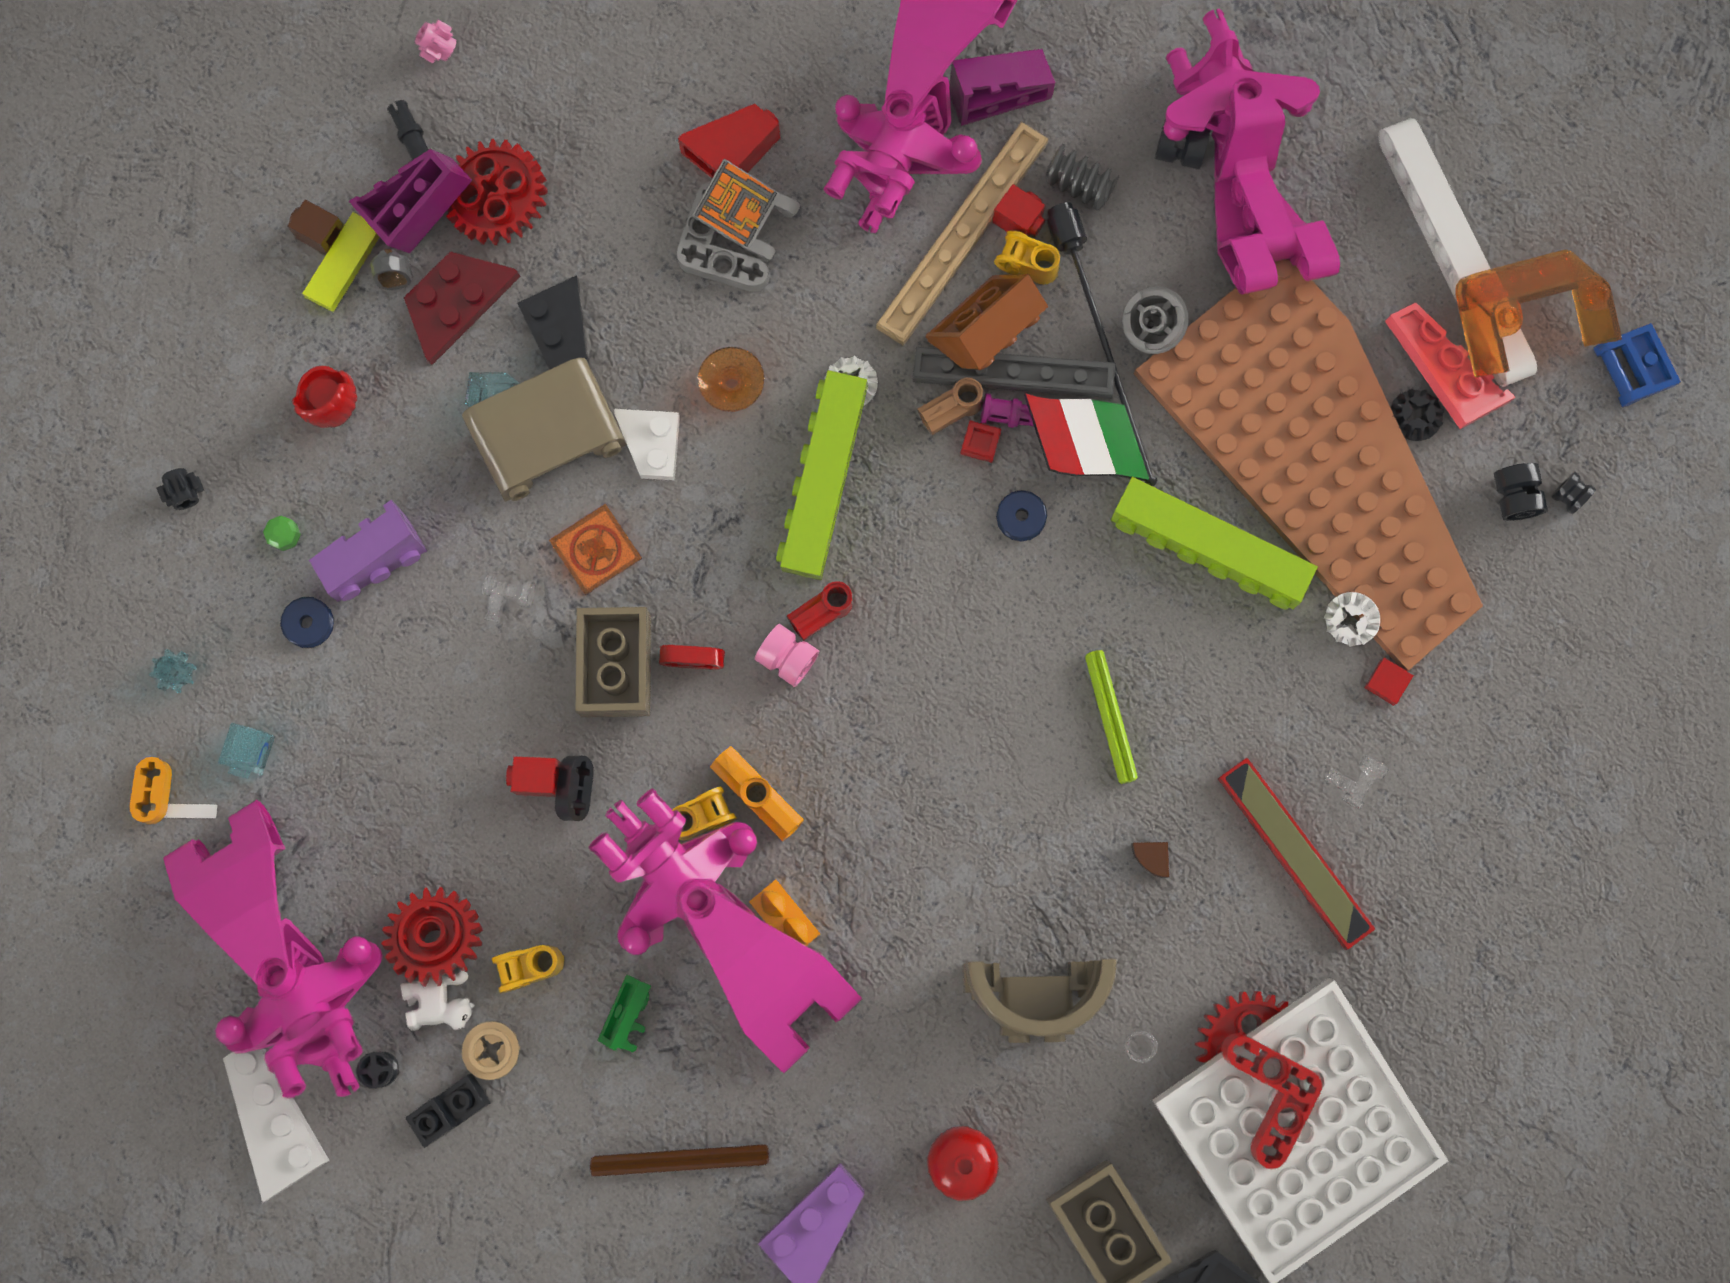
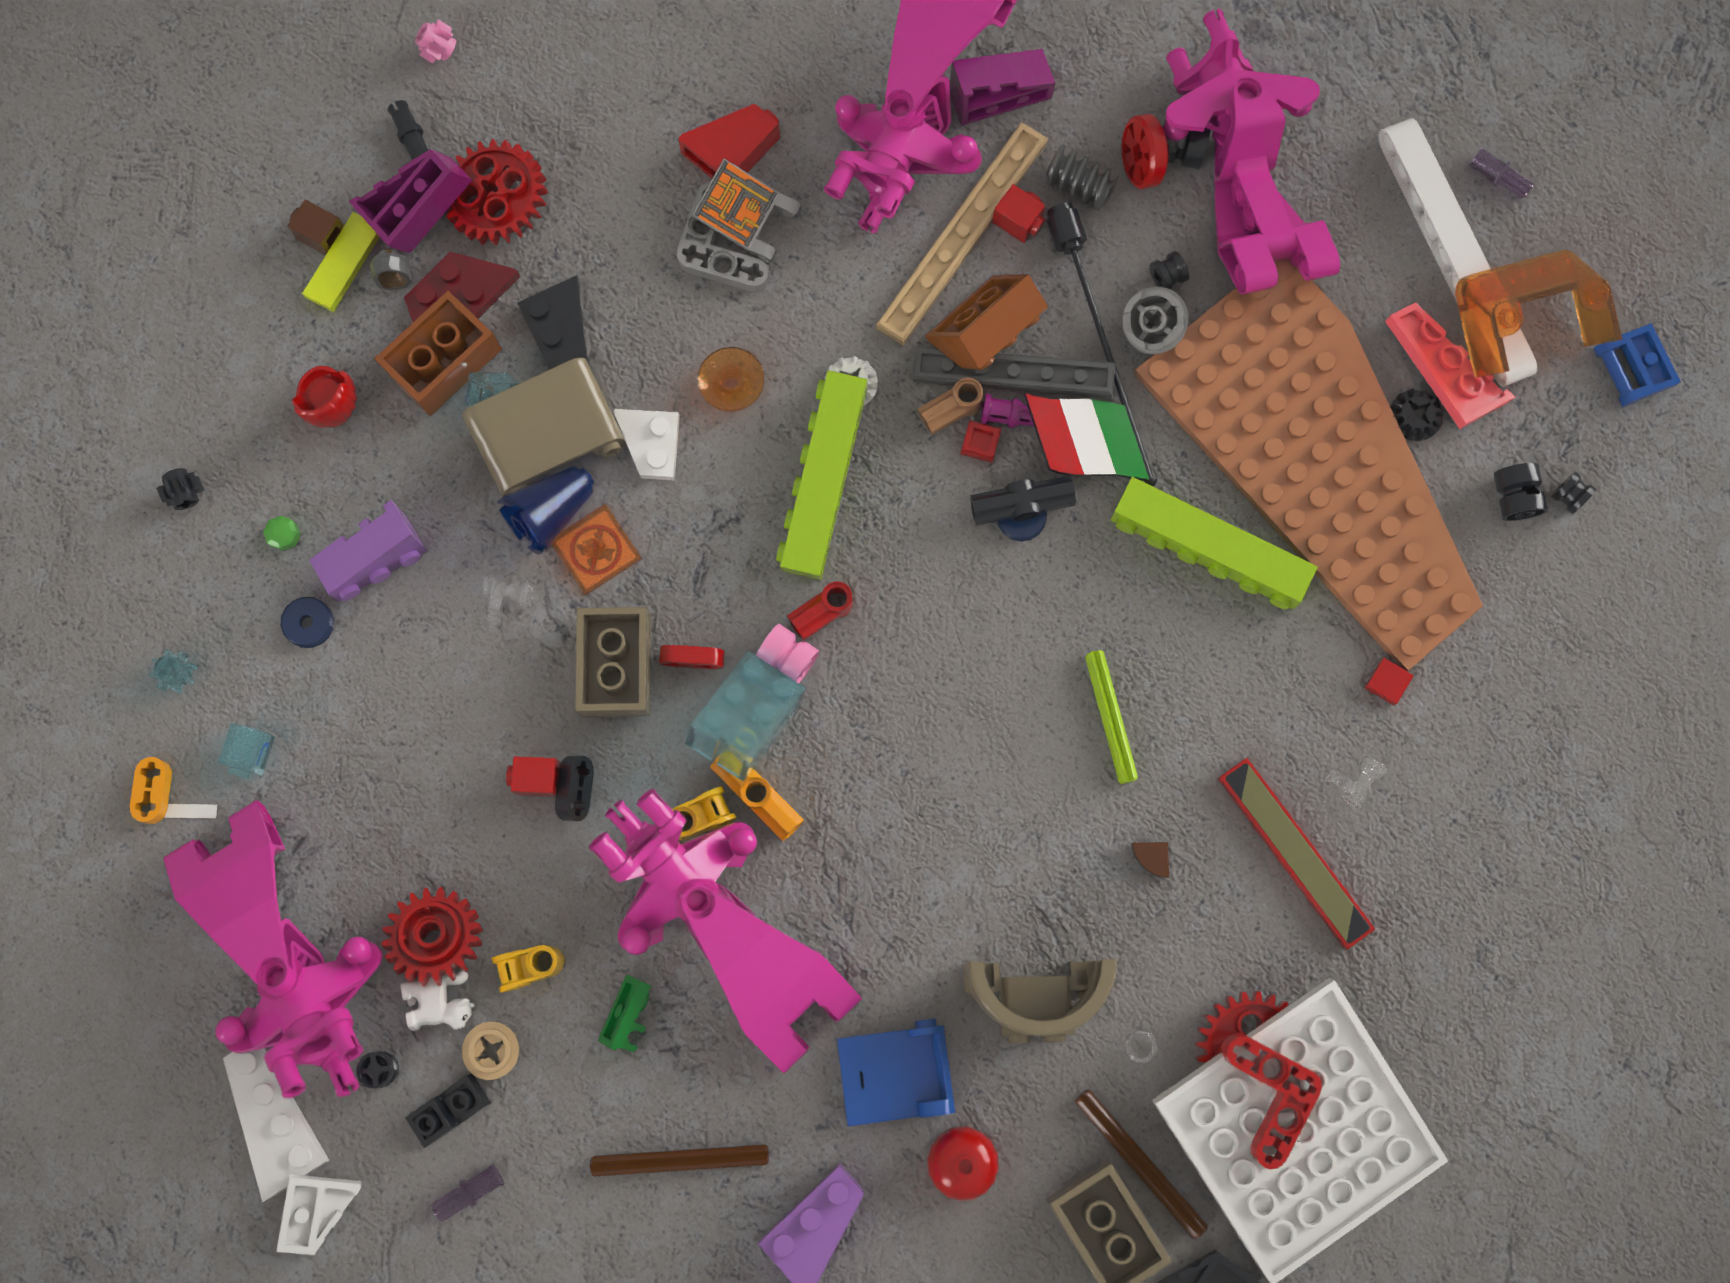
(312, 1210): none -> white wing
(438, 353): none -> dark orange slope
(467, 1193): none -> clear purple axle
(546, 506): none -> clear blue cone
(745, 715): none -> clear light blue piece
(782, 913): light orange tile -> none
(901, 1073): none -> blue door
(1023, 500): none -> black piece
(1026, 256): yellow piece -> none
(1141, 1164): none -> reddish brown axle
(1144, 151): none -> red wheel
(1169, 271): none -> black wheel
(1356, 605): white gear -> none
(1501, 173): none -> clear purple axle

